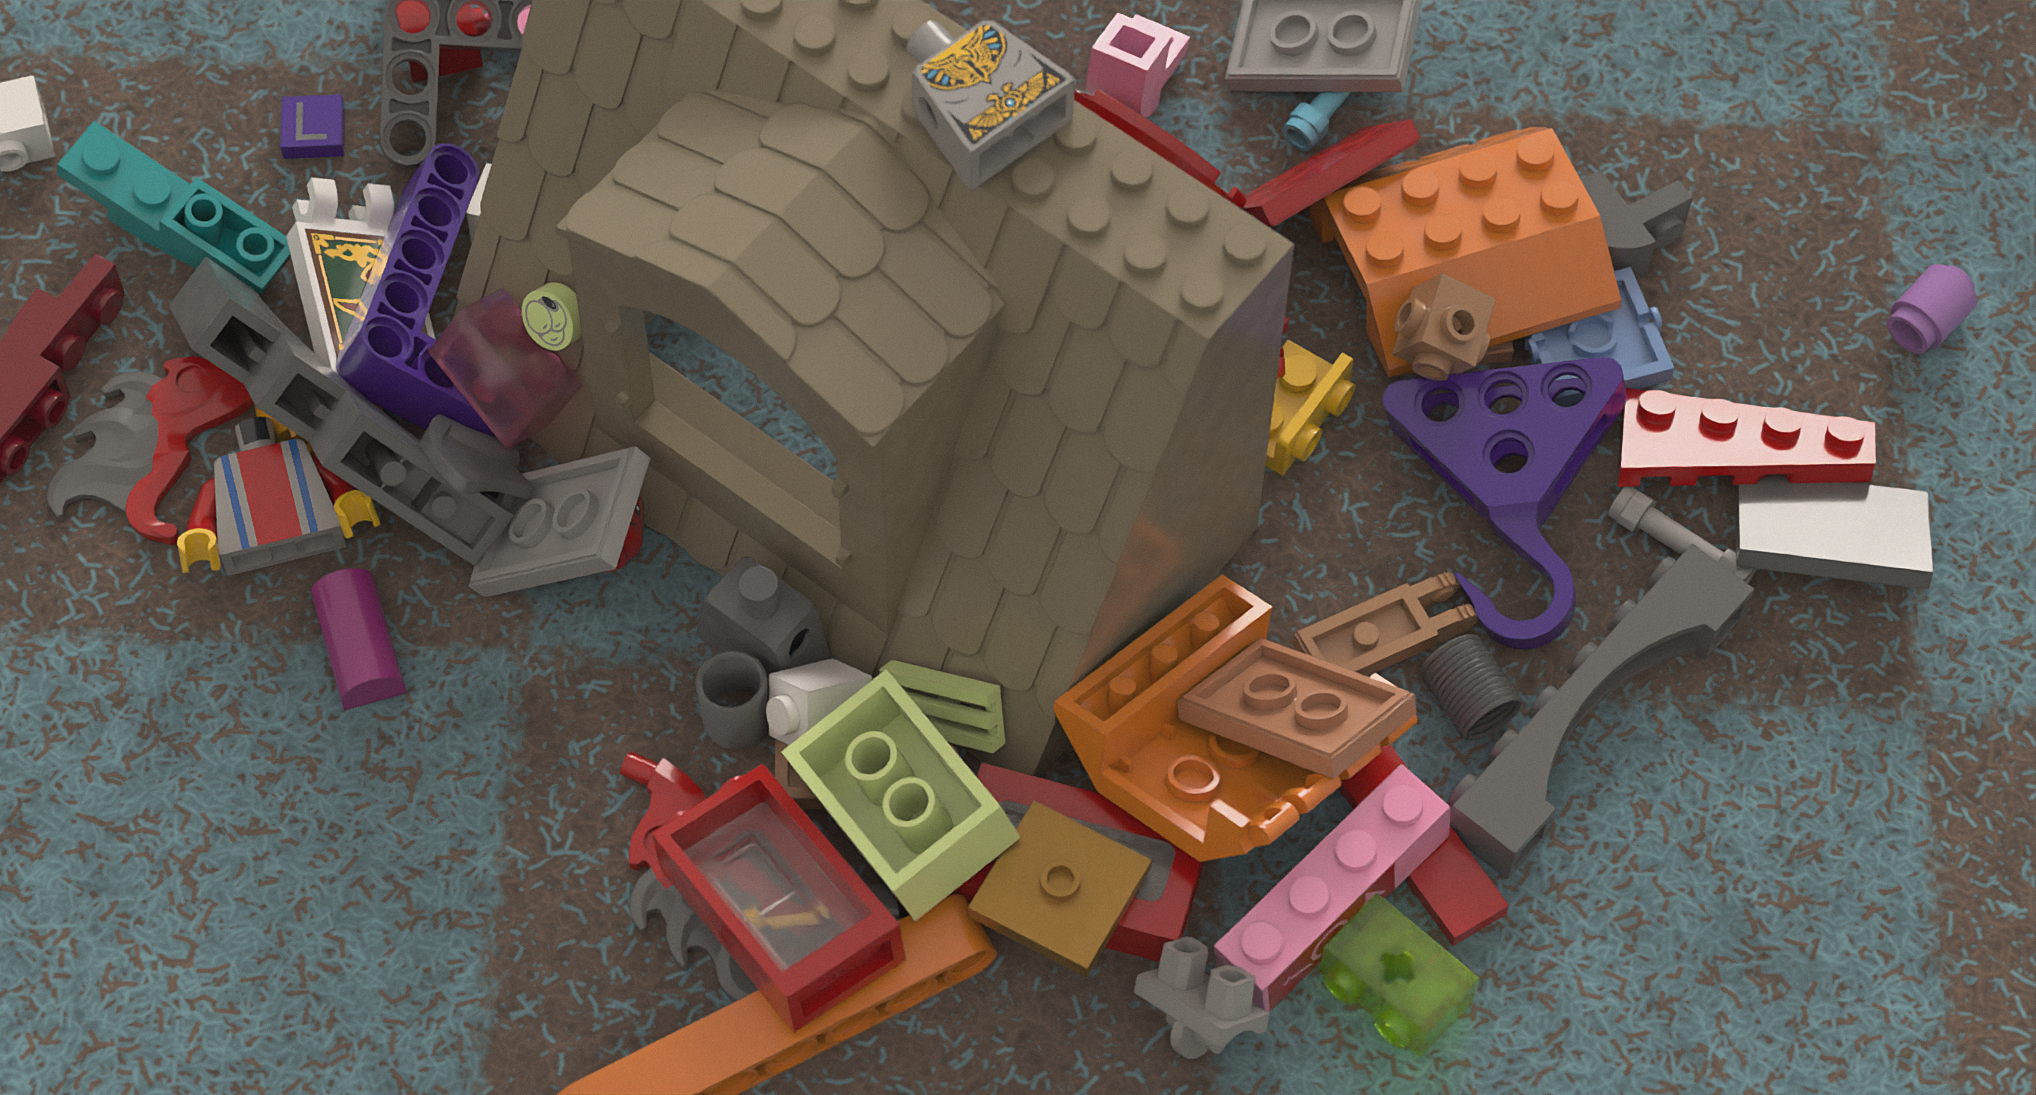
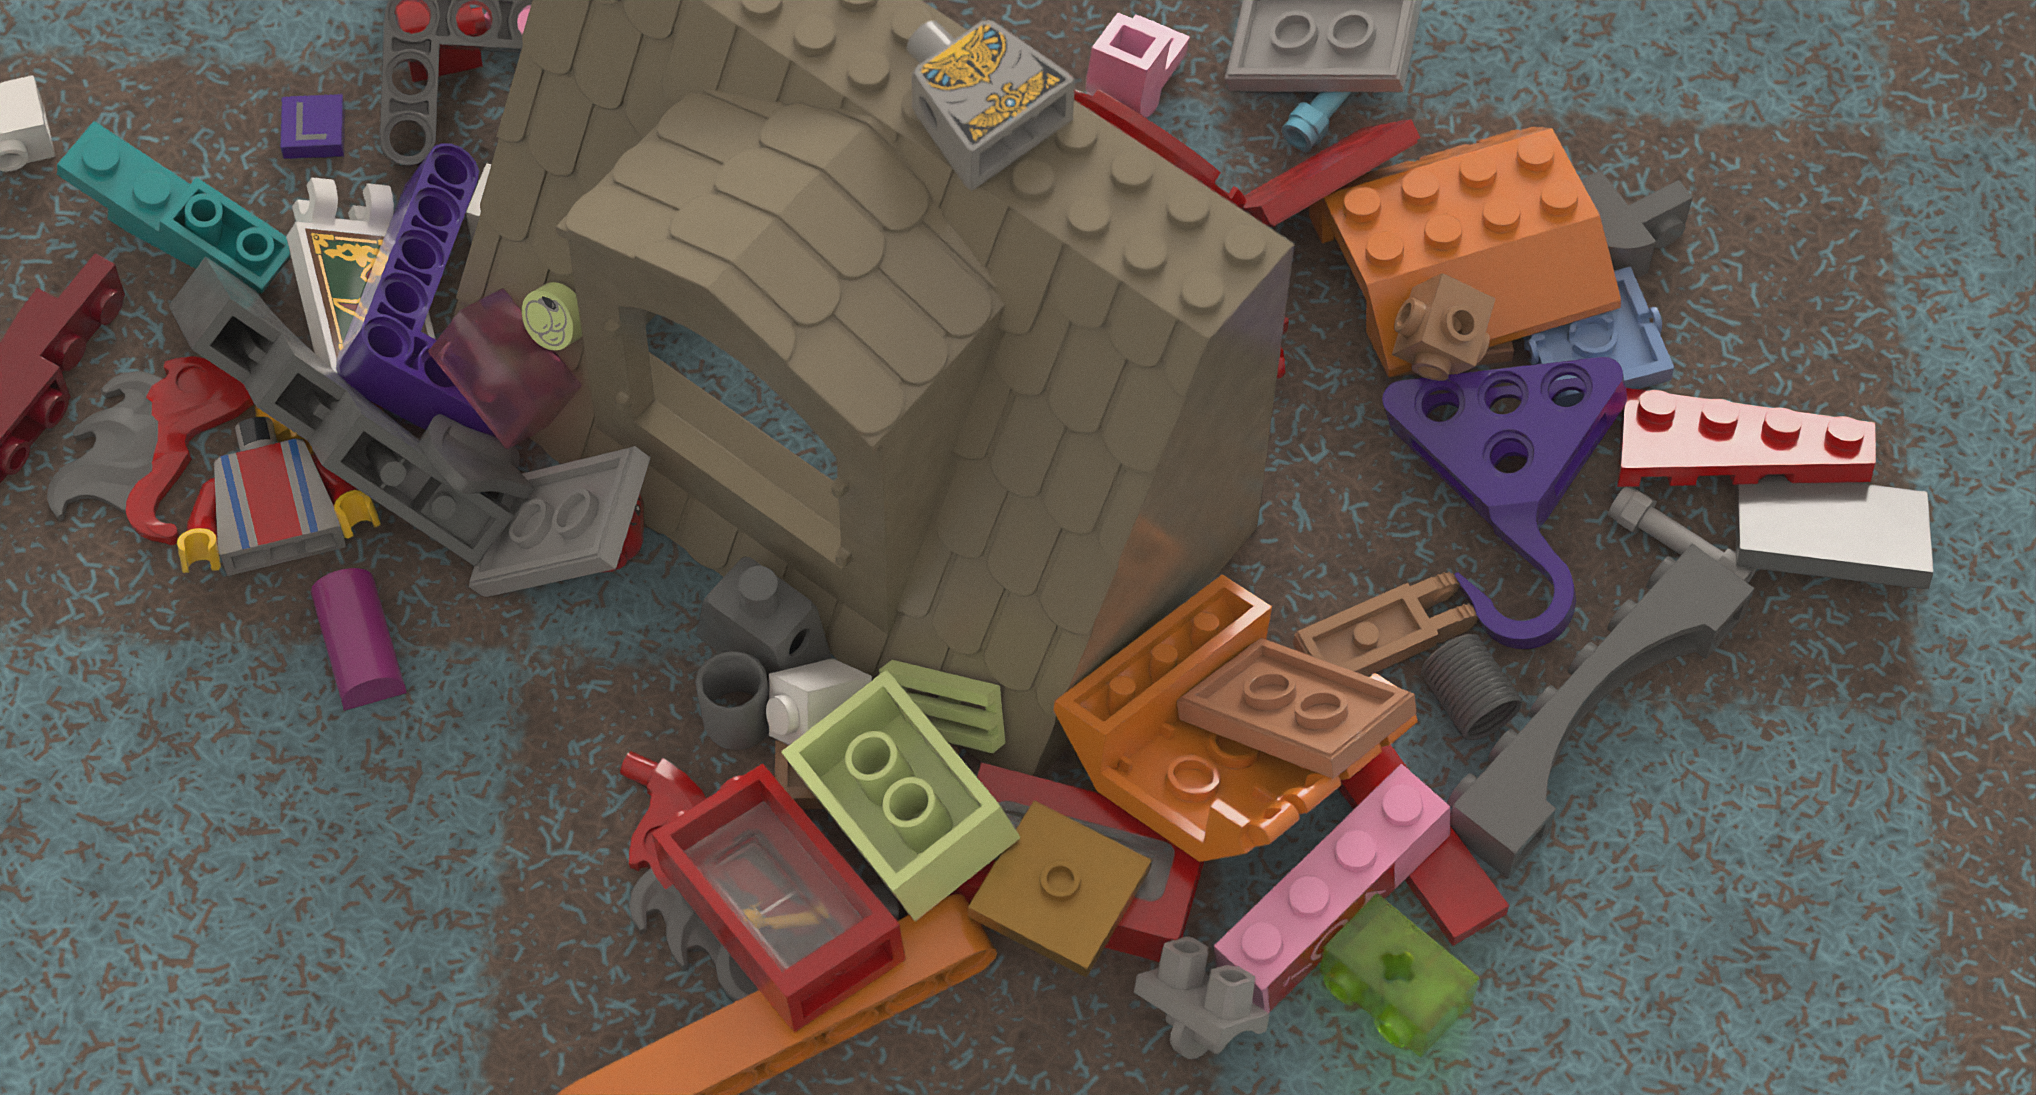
(1303, 402): yellow bracket -> none
(1932, 308): medium lavender brick -> none

